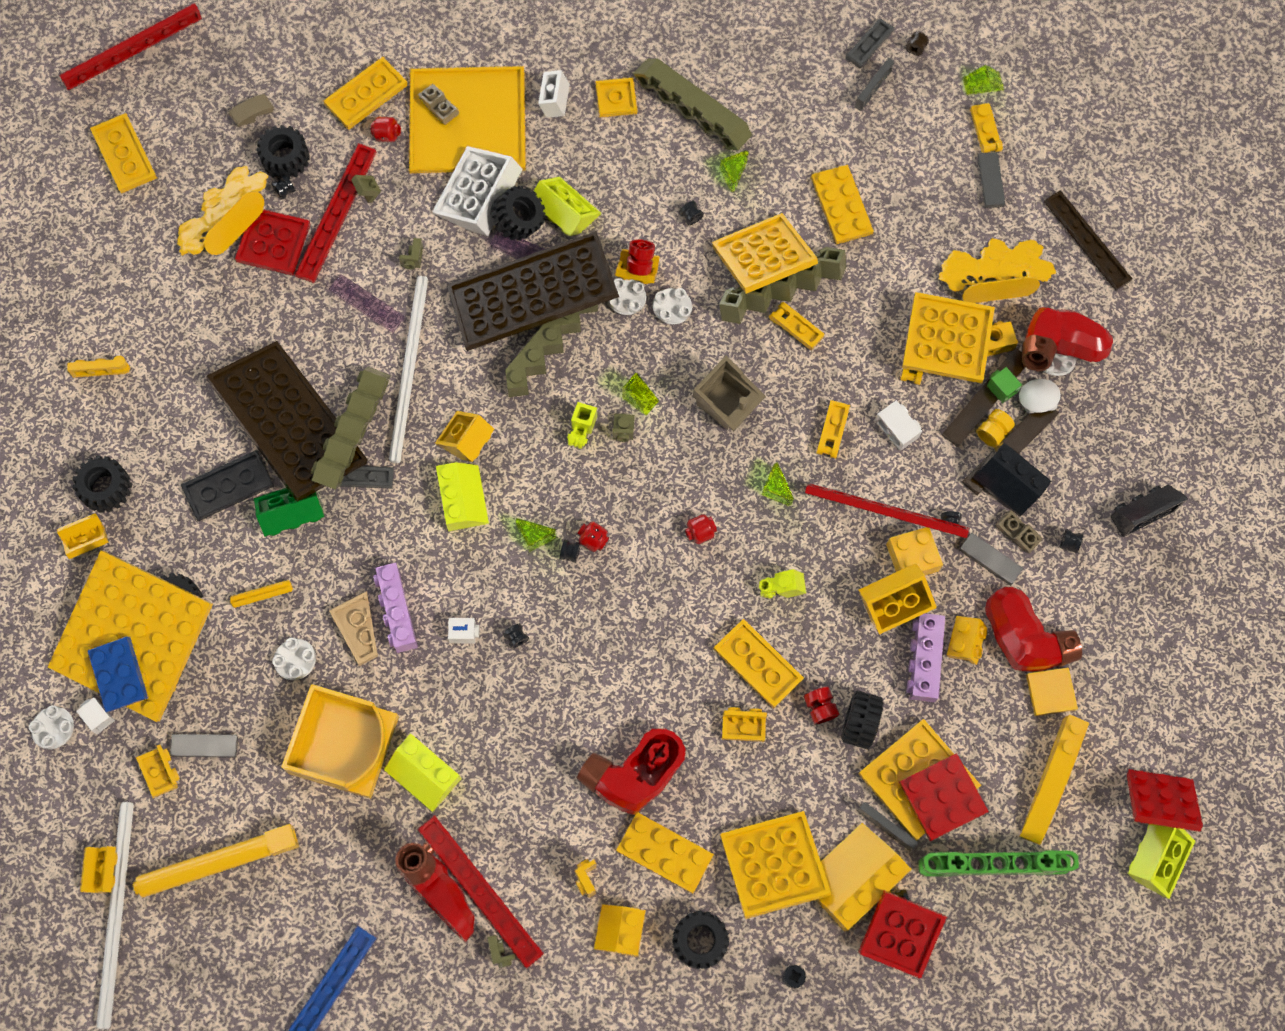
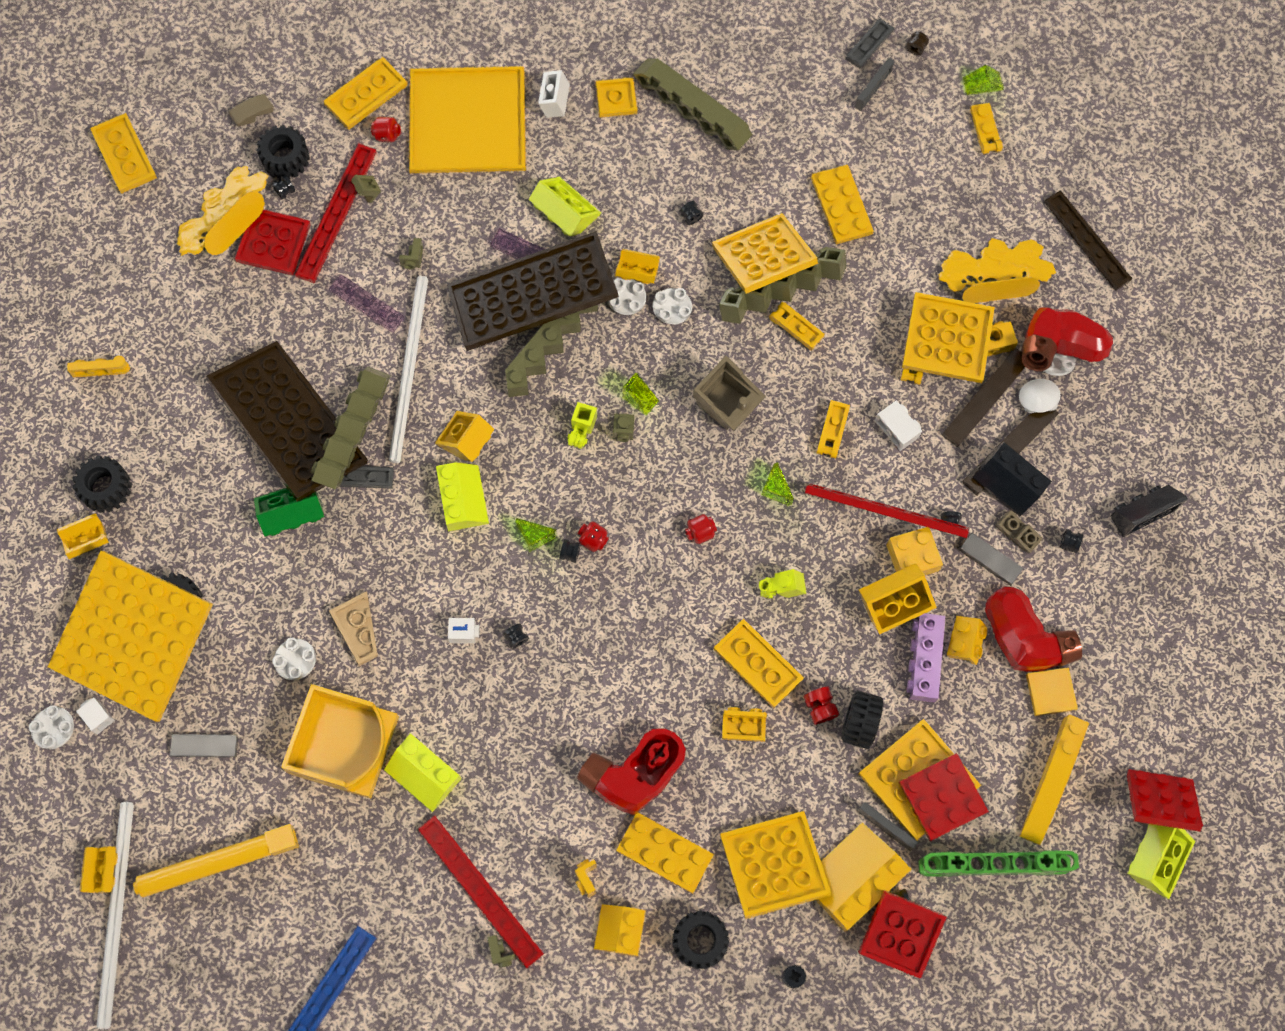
(117, 674): blue plate -> none
(131, 47): red tile -> none
(157, 772): yellow bracket -> none
(227, 485): black tile -> none
(261, 593): yellow axle -> none
(396, 608): lavender brick -> none
(436, 888): red piece -> none
(438, 104): dark tan slope -> none
(474, 187): white slope -> none
(528, 205): black tyre -> none
(640, 257): red wheel -> none
(733, 167): clear neon green slope -> none
(991, 180): dark grey tile -> none
(995, 428): yellow wheel -> none
(1003, 384): bright green brick -> none

